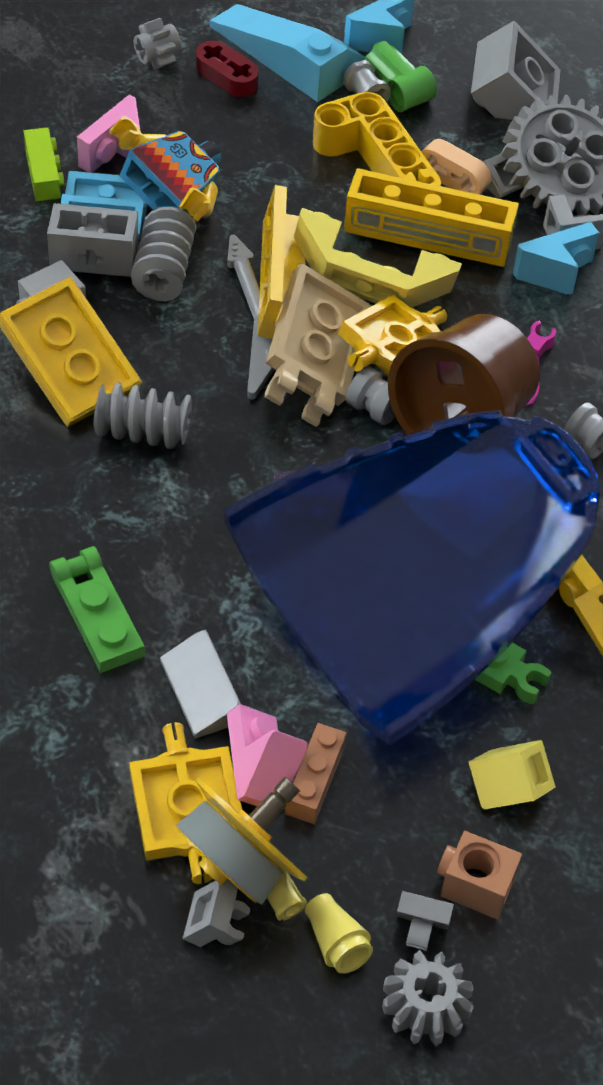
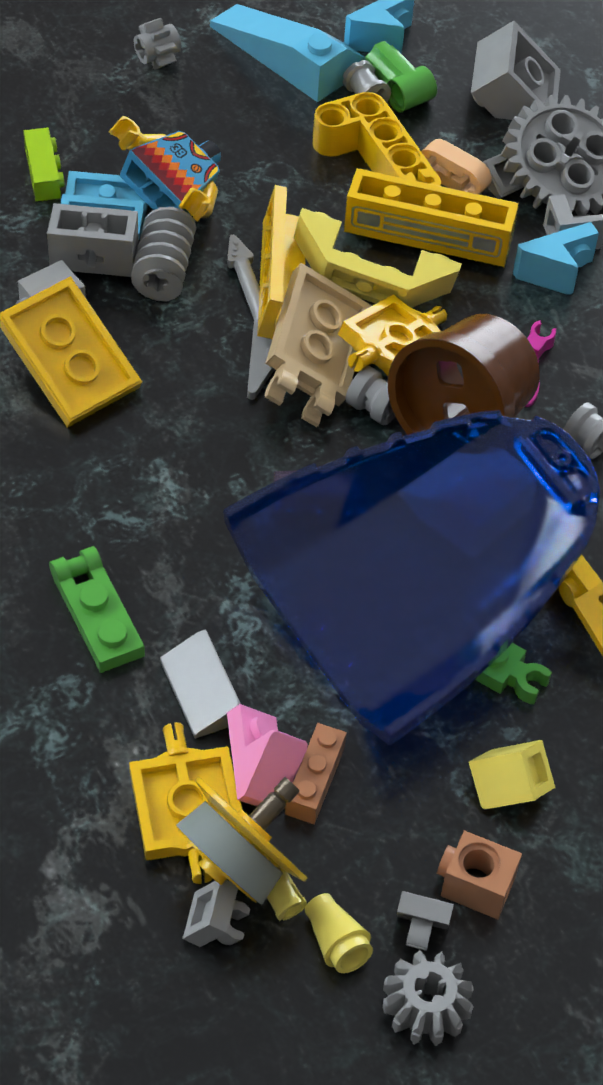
(97, 144): bright pink slope -> none
(142, 416): light grey piece -> none
(227, 68): dark red beam -> none

